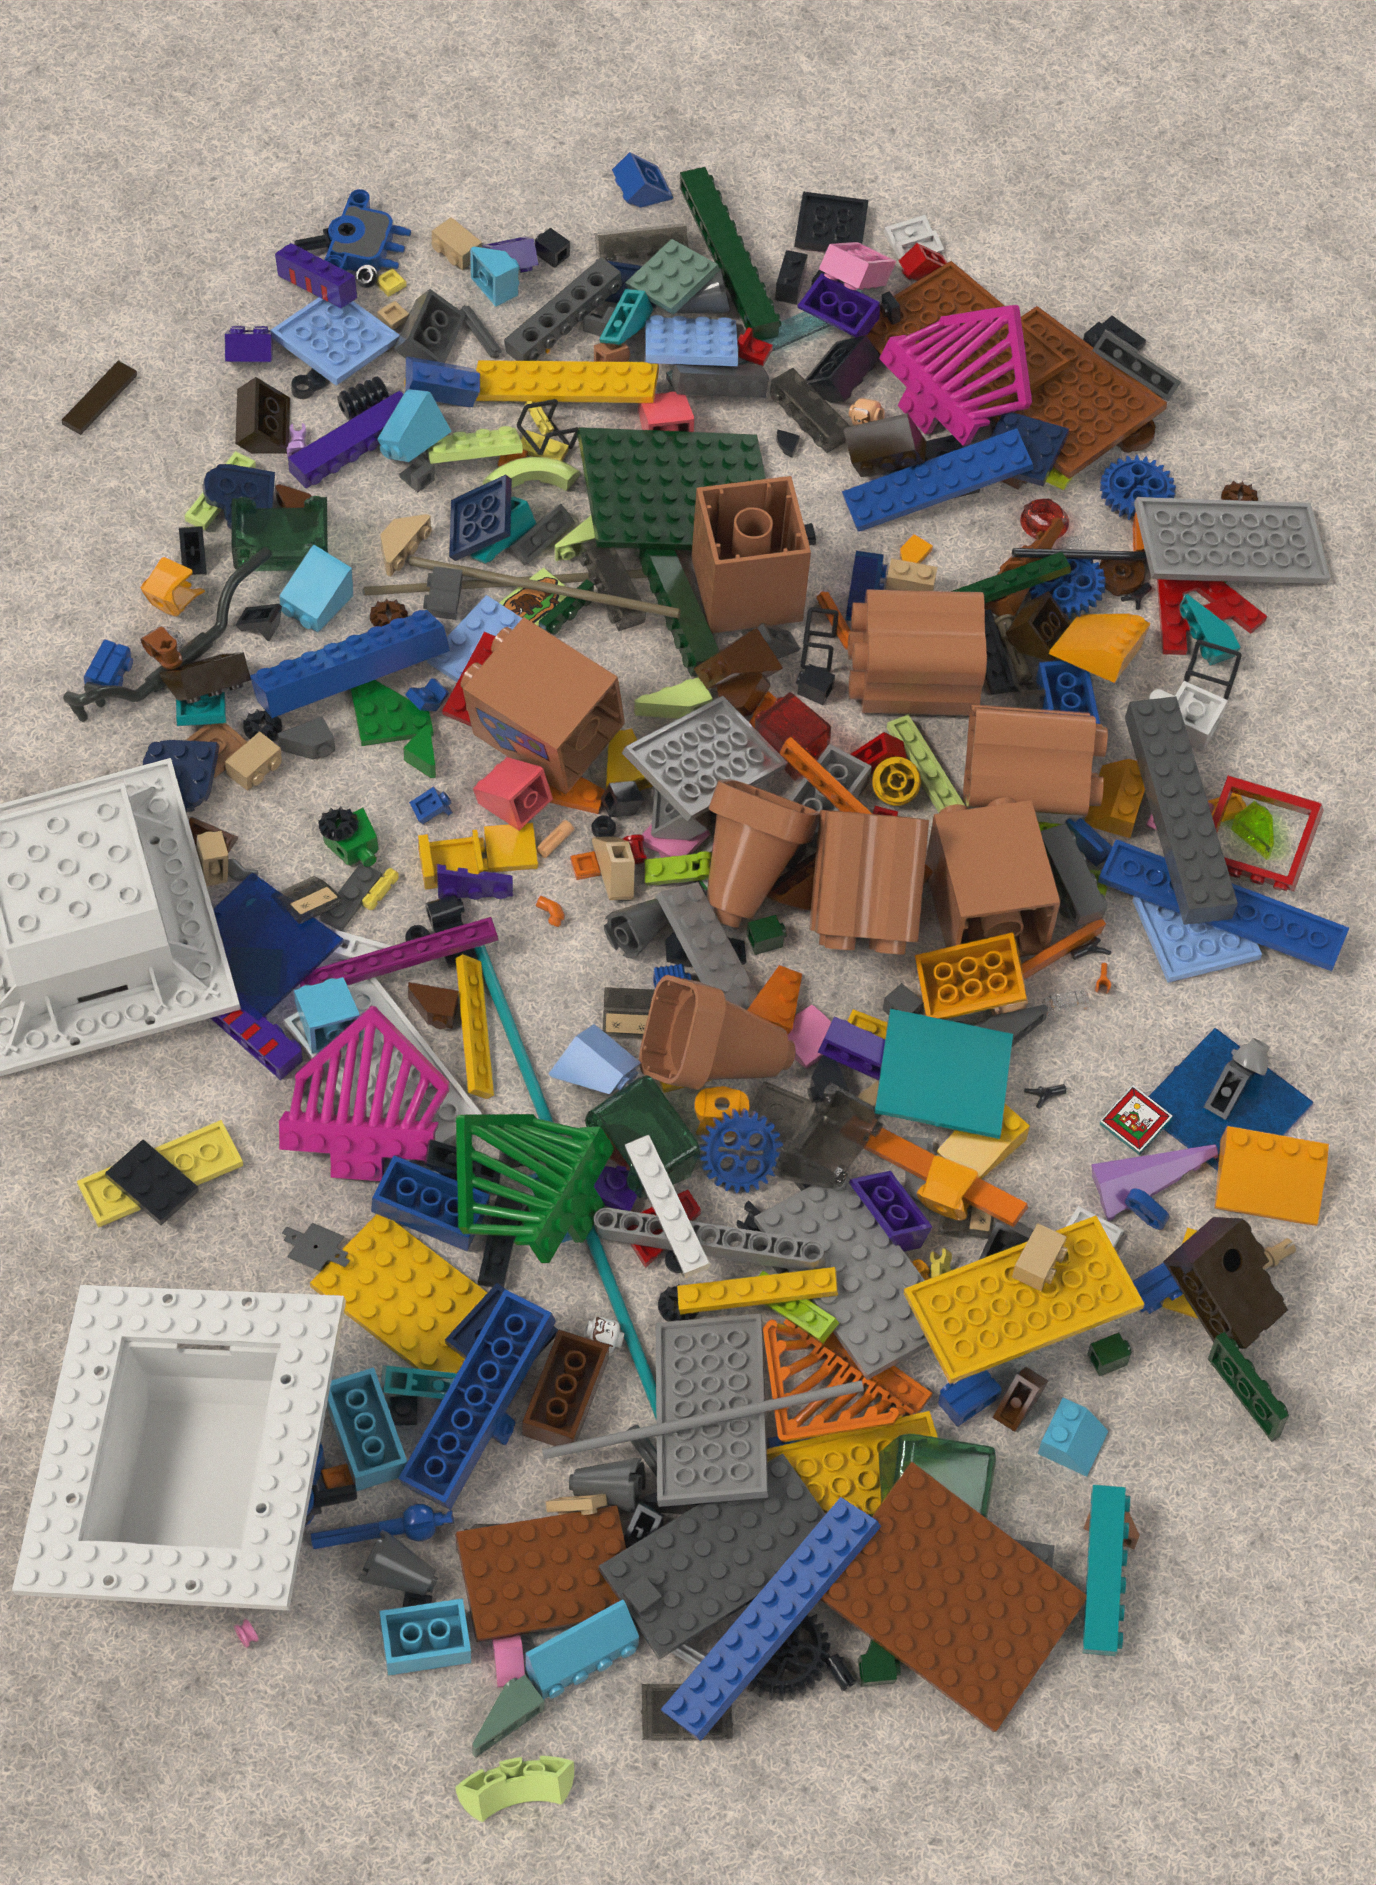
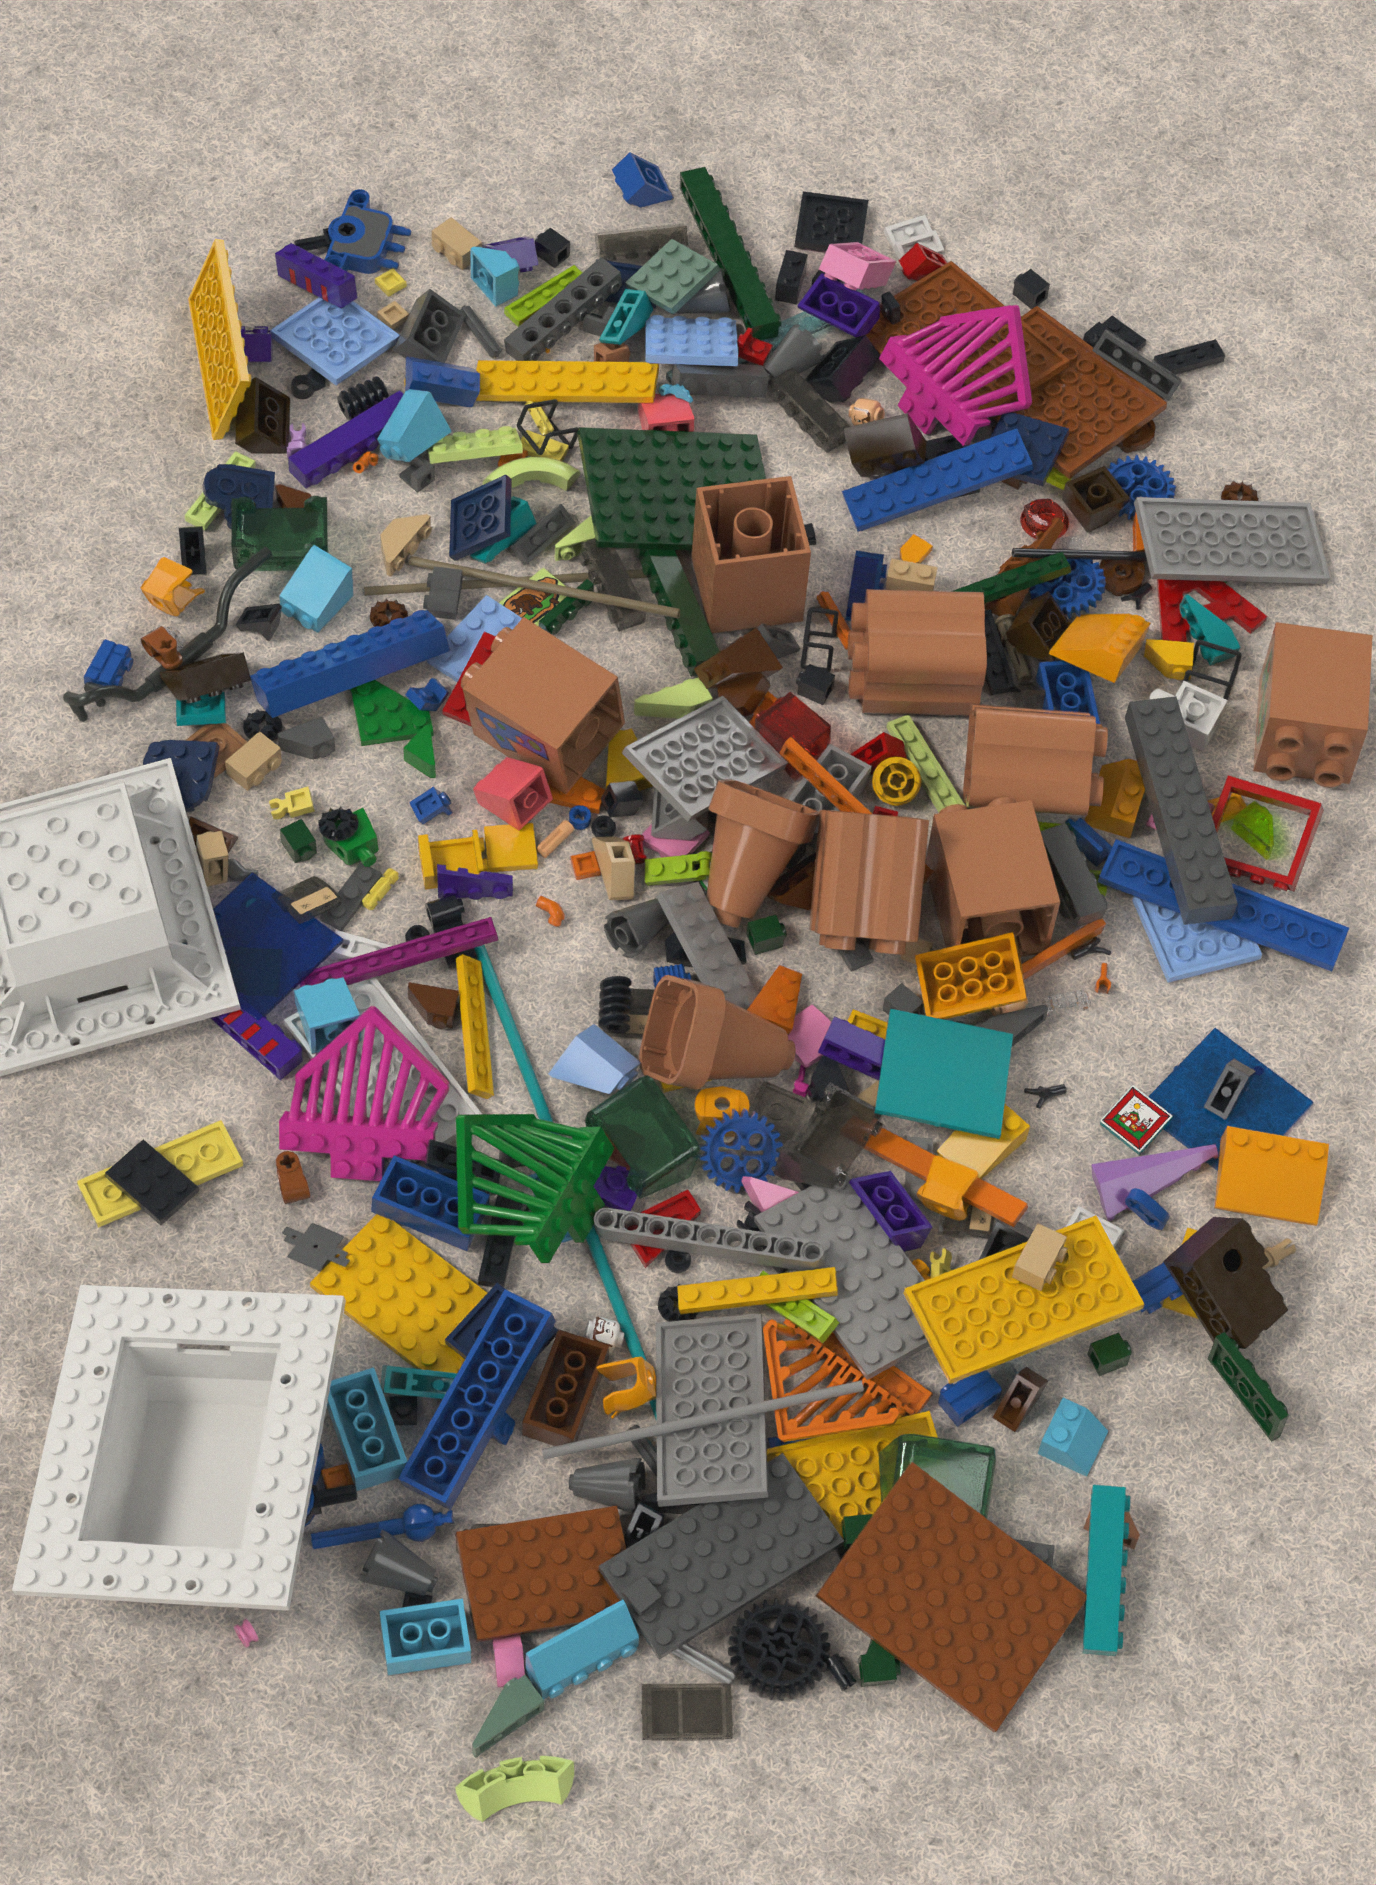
(99, 397): dark brown tile -> none
(219, 340): none -> yellow plate
(291, 1180): none -> dark orange piece
(296, 804): none -> light yellow plate
(298, 841): none -> dark green brick
(361, 274): black plate -> none
(364, 462): none -> orange arm
(530, 303): none -> lime plate
(582, 811): none -> blue bush
(586, 1503): tan plate -> none
(614, 1004): none -> black piece
(630, 1398): none -> light orange piece
(667, 1206): white plate -> none
(677, 390): none -> medium azure piece
(765, 1194): none -> bright pink slope
(770, 1618): blue plate -> none
(787, 442): black tile -> none
(796, 351): none -> dark grey cone
(800, 1087): none -> dark pink hand
(857, 958): none -> dark grey plate
(915, 948): none -> tan tile
(1031, 288): none -> black brick
(1094, 498): none -> dark brown slope
(1170, 657): none -> yellow slope
(1191, 357): none -> black plate
(1253, 1056): light grey piece -> none
(1313, 704): none -> nougat brick

